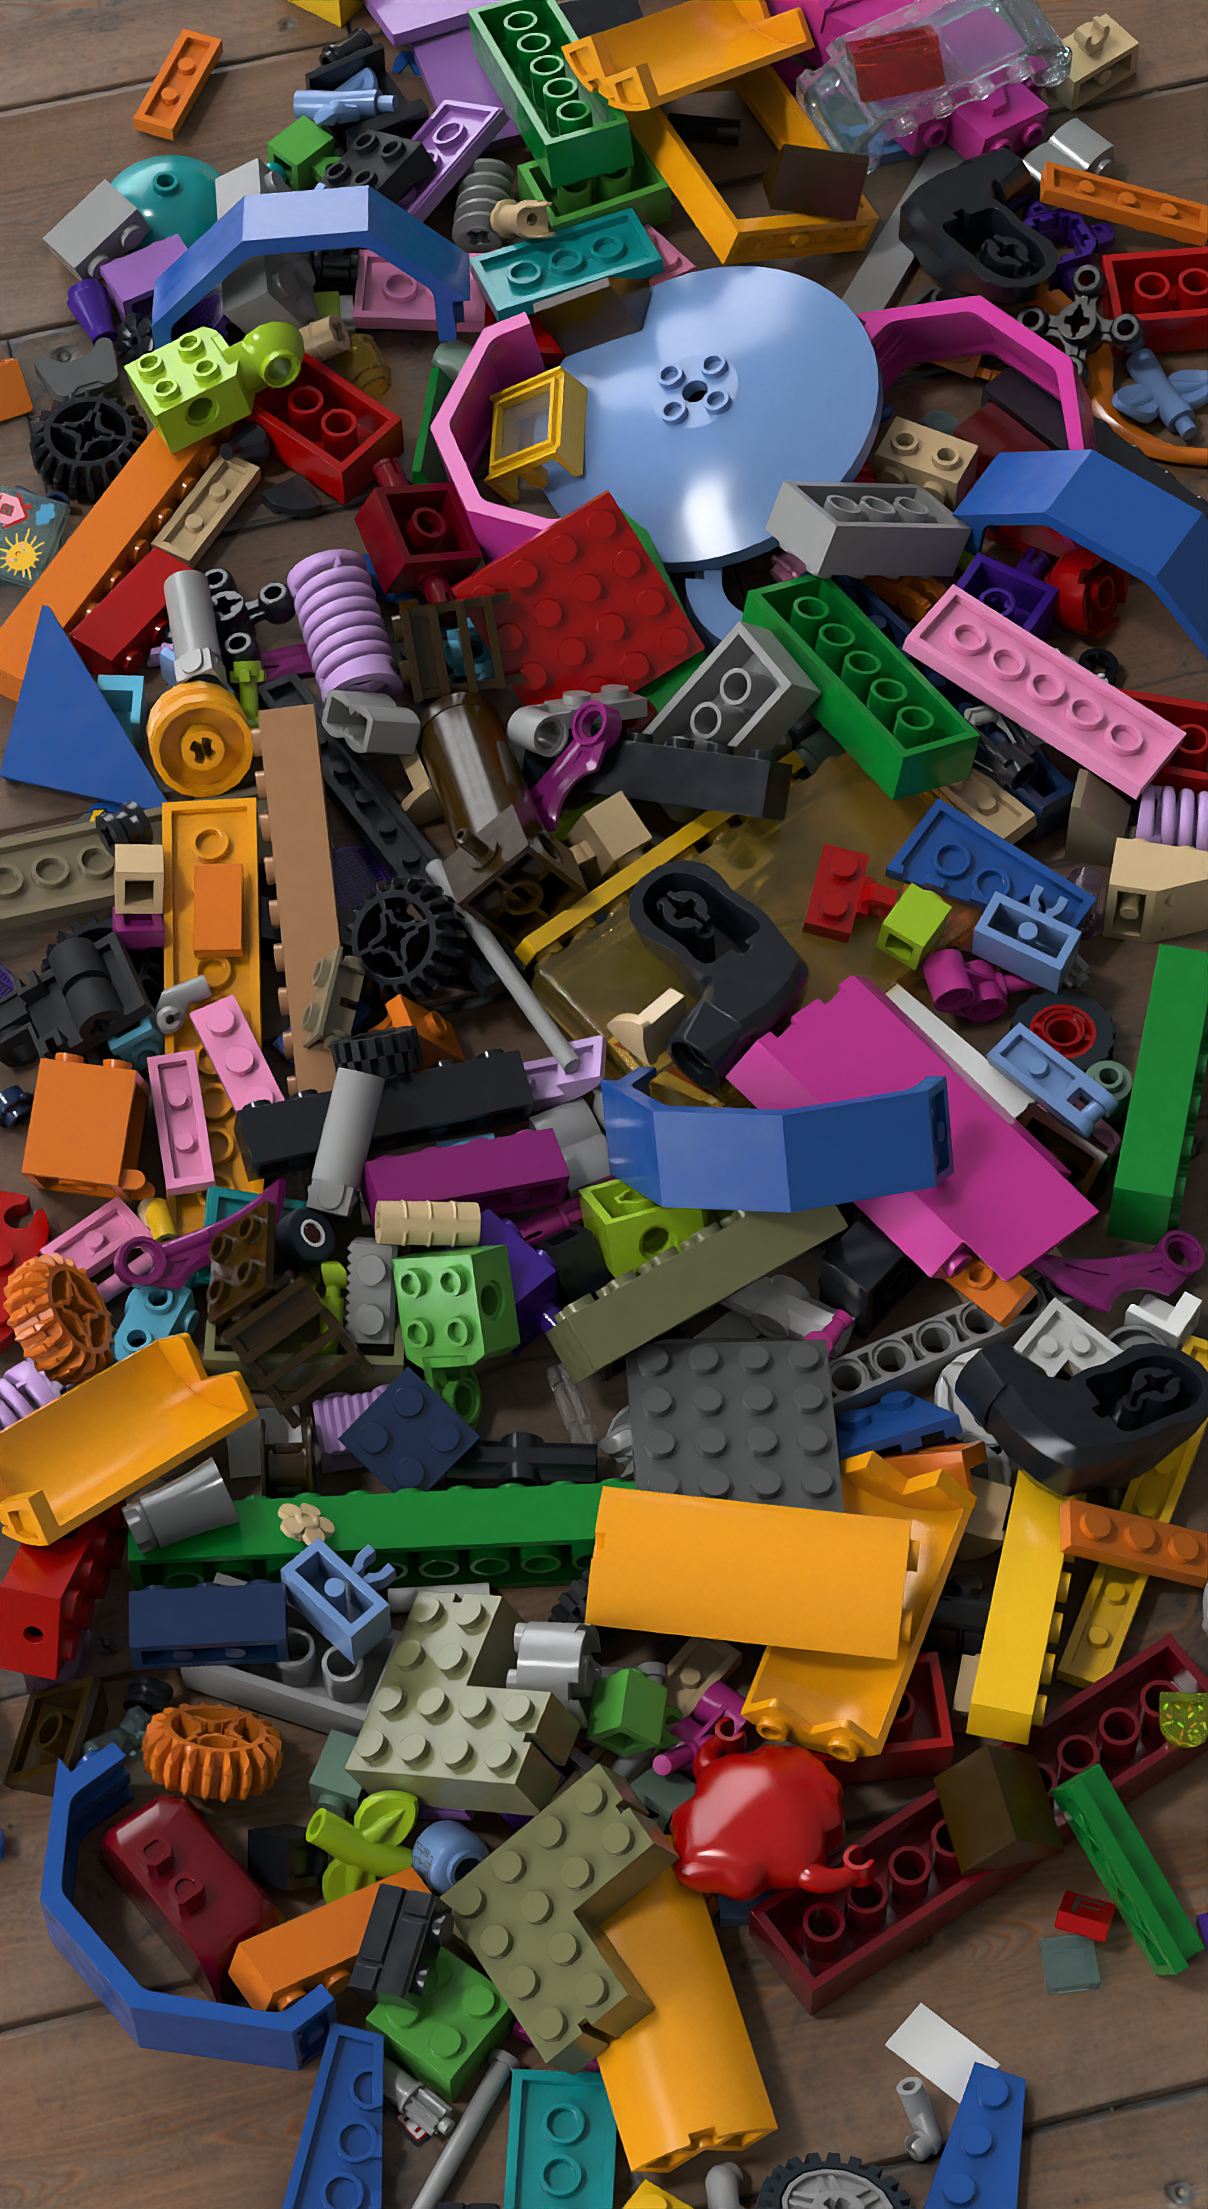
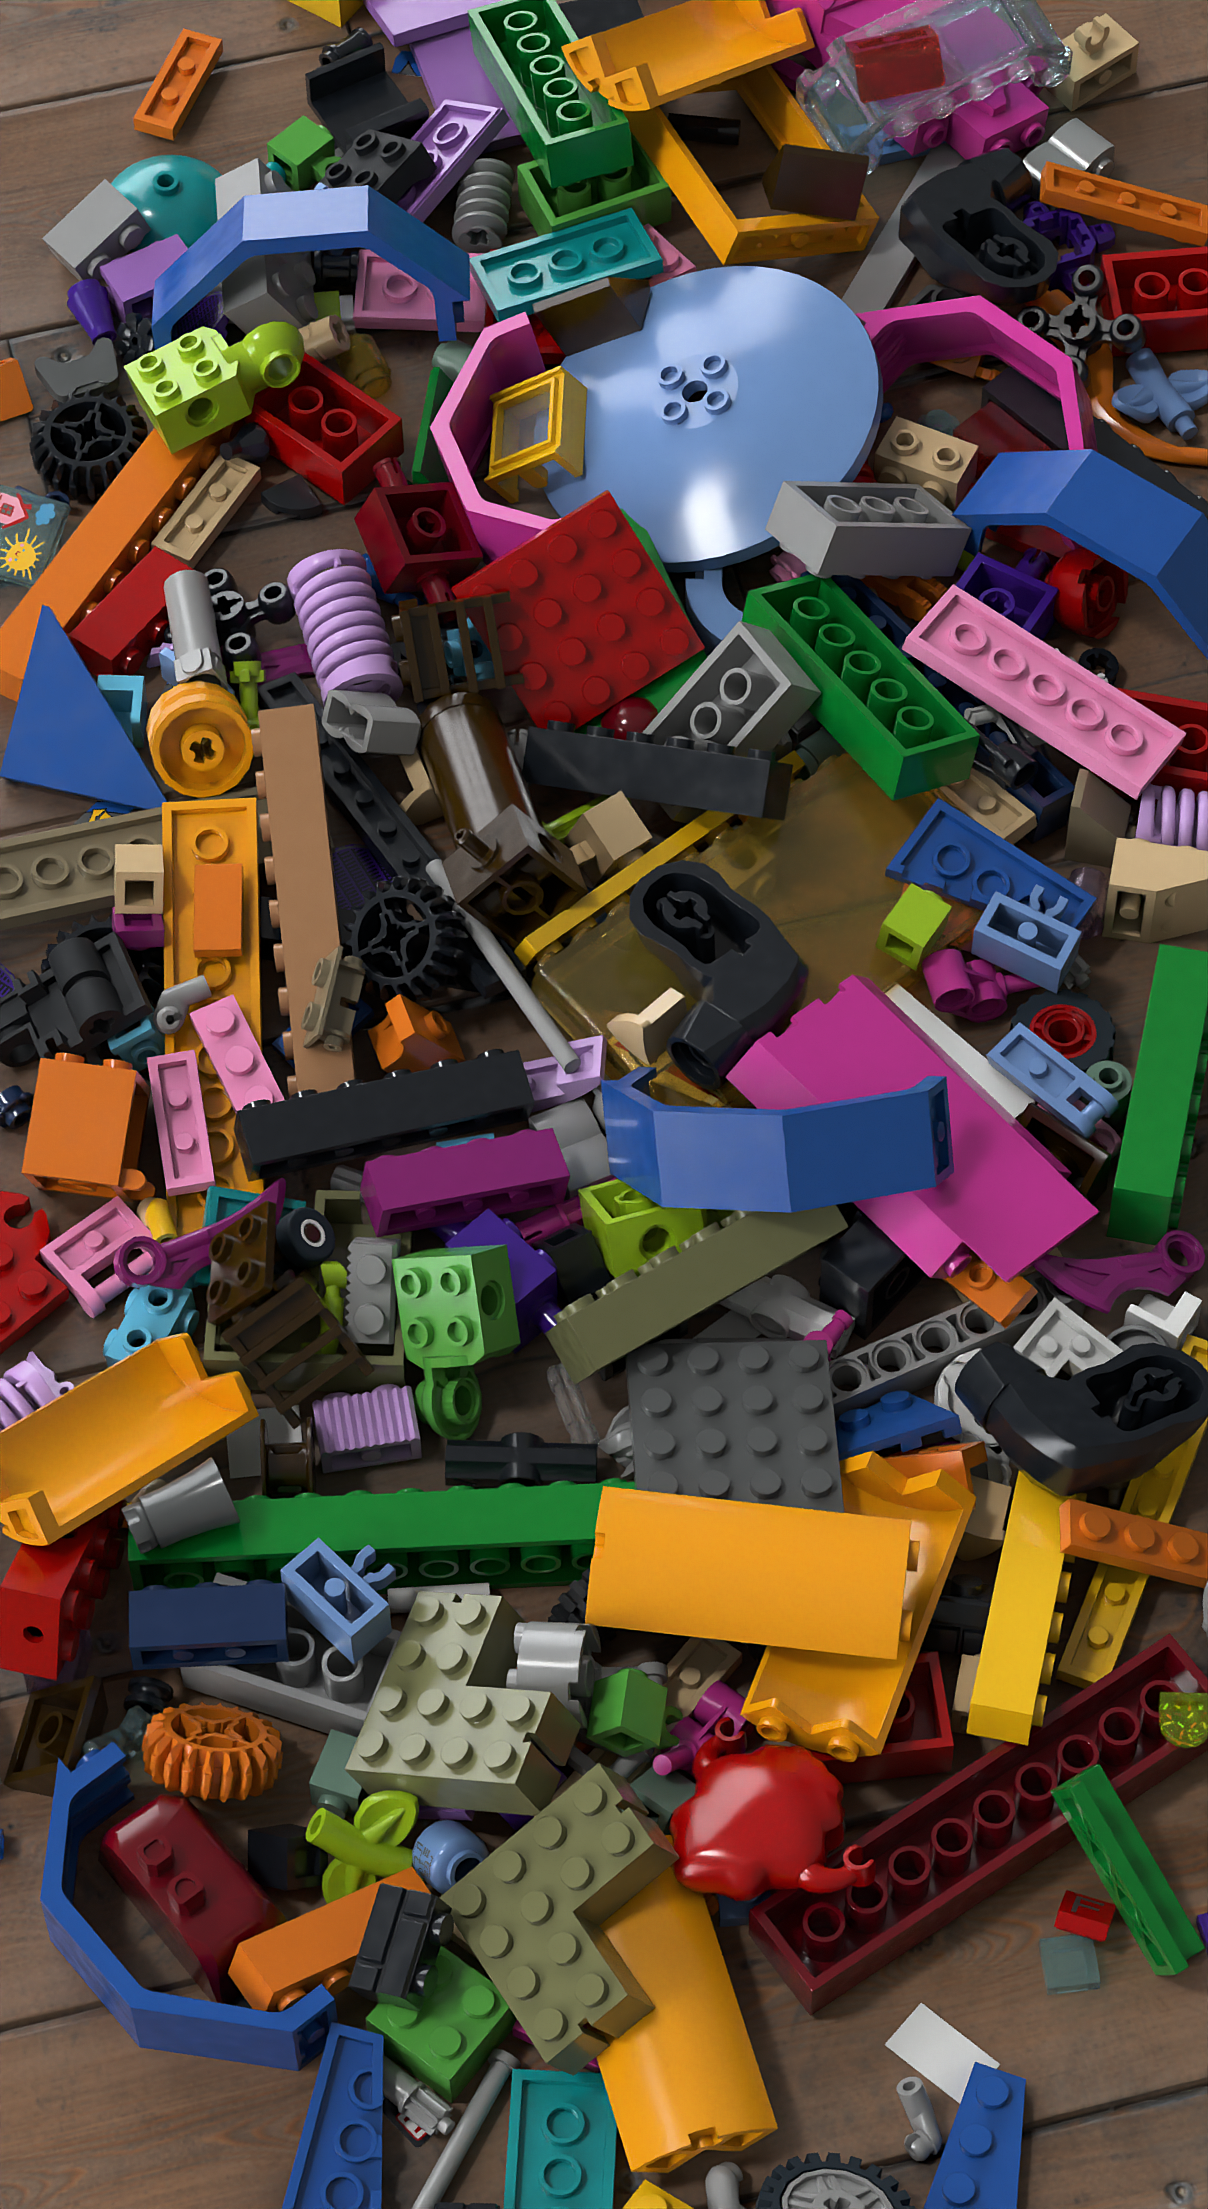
(59, 1319): orange gear -> none
(124, 827): black wheel -> none
(304, 1523): tan plant -> none
(345, 1142): light grey piece -> none
(352, 101): medium blue plant -> none
(379, 1051): black tyre -> none
(409, 1435): dark blue plate -> none
(427, 1223): tan axle -> none
(522, 219): tan piece -> none
(547, 725): light grey plate -> none
(577, 760): magenta piece -> none
(844, 894): red hinge -> none
(997, 1810): dark brown slope -> none

